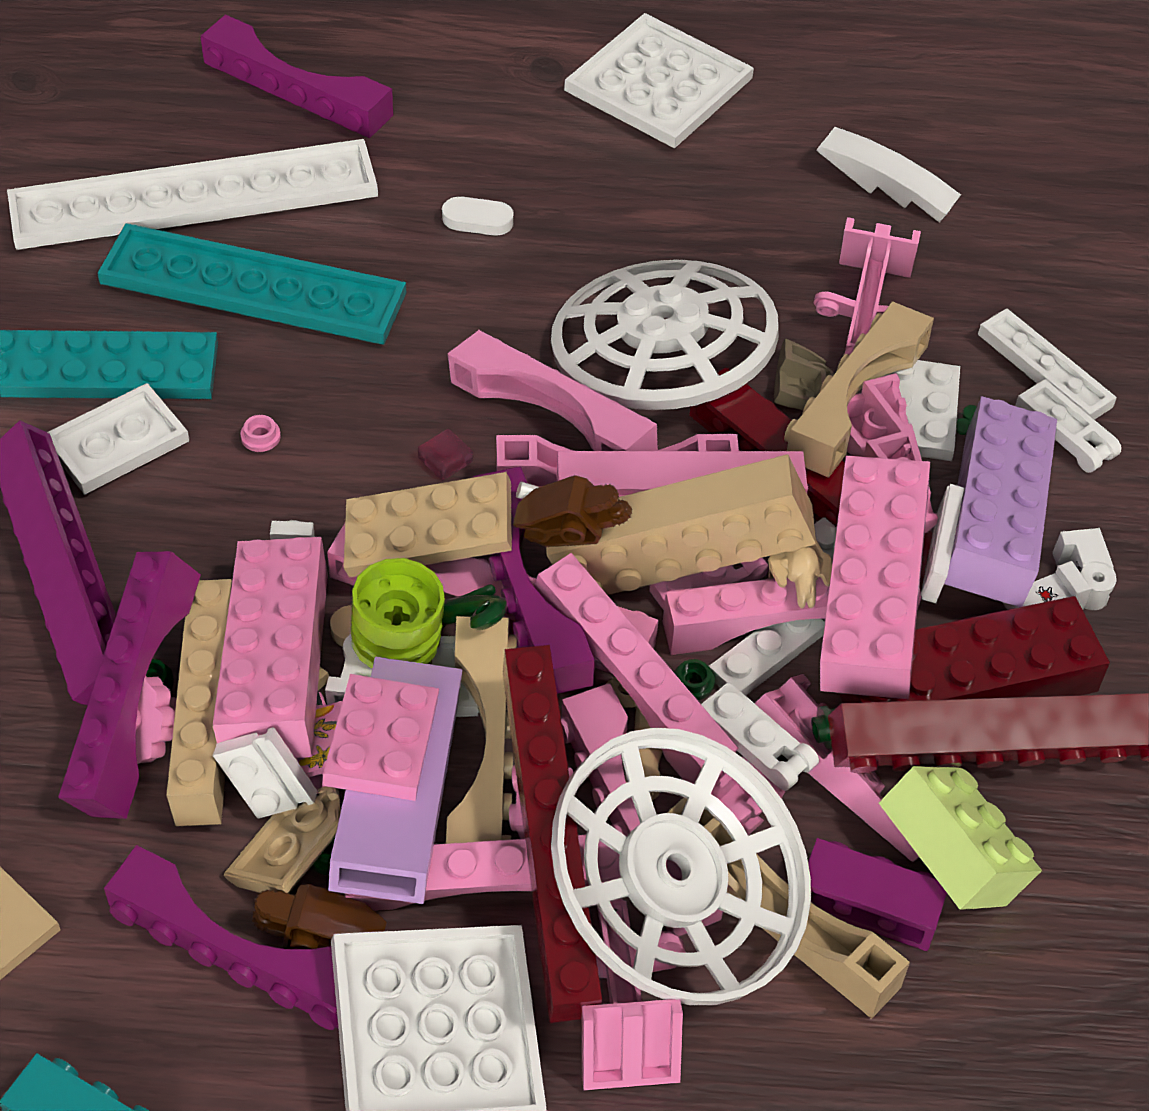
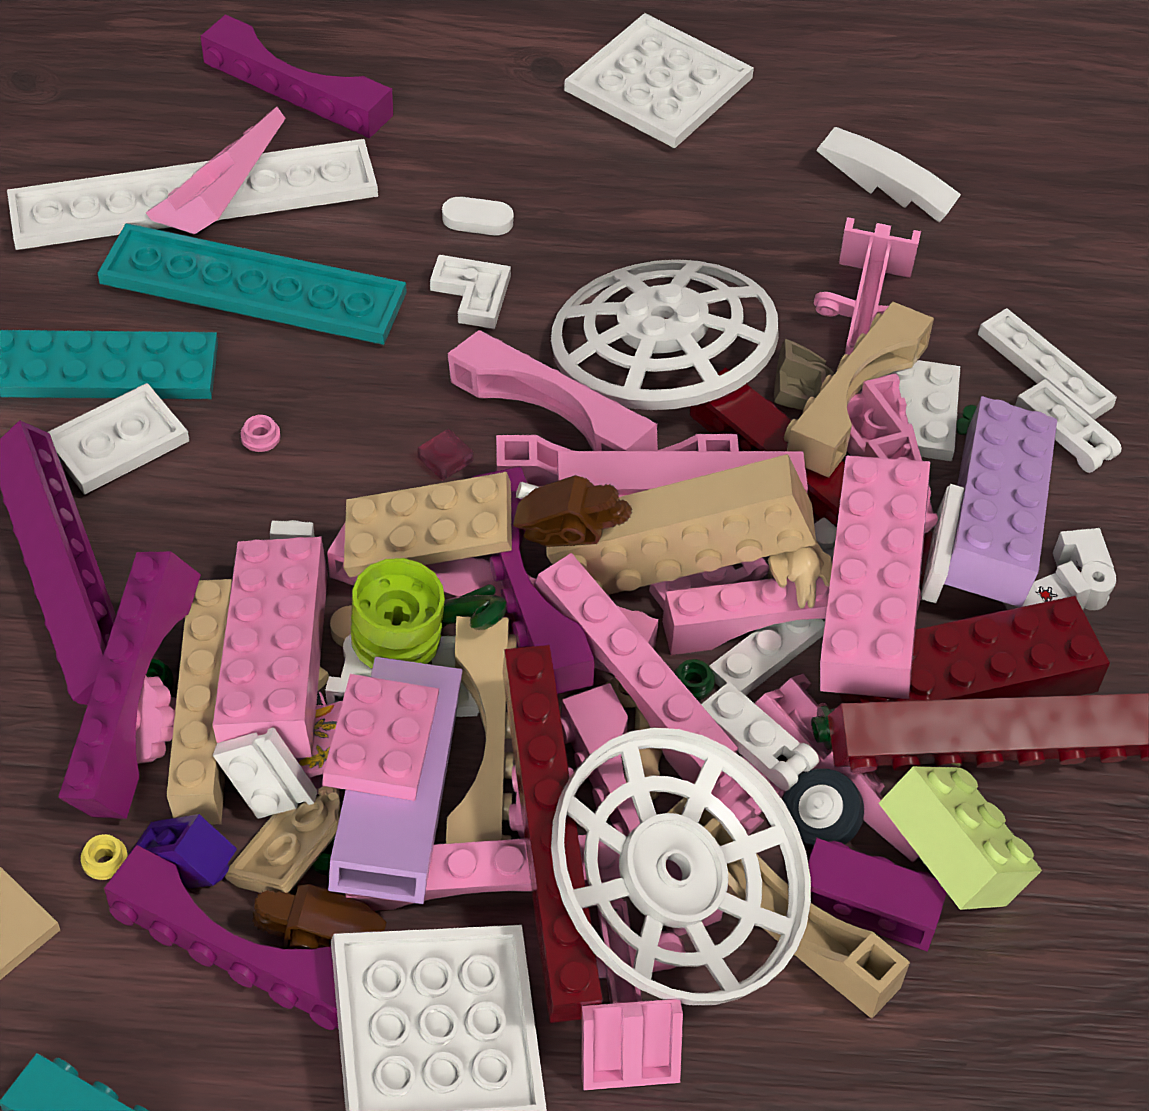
(99, 847): none -> light yellow plate
(191, 845): none -> dark purple slope
(213, 186): none -> bright pink wedge
(478, 282): none -> white plate
(825, 806): none -> black wheel

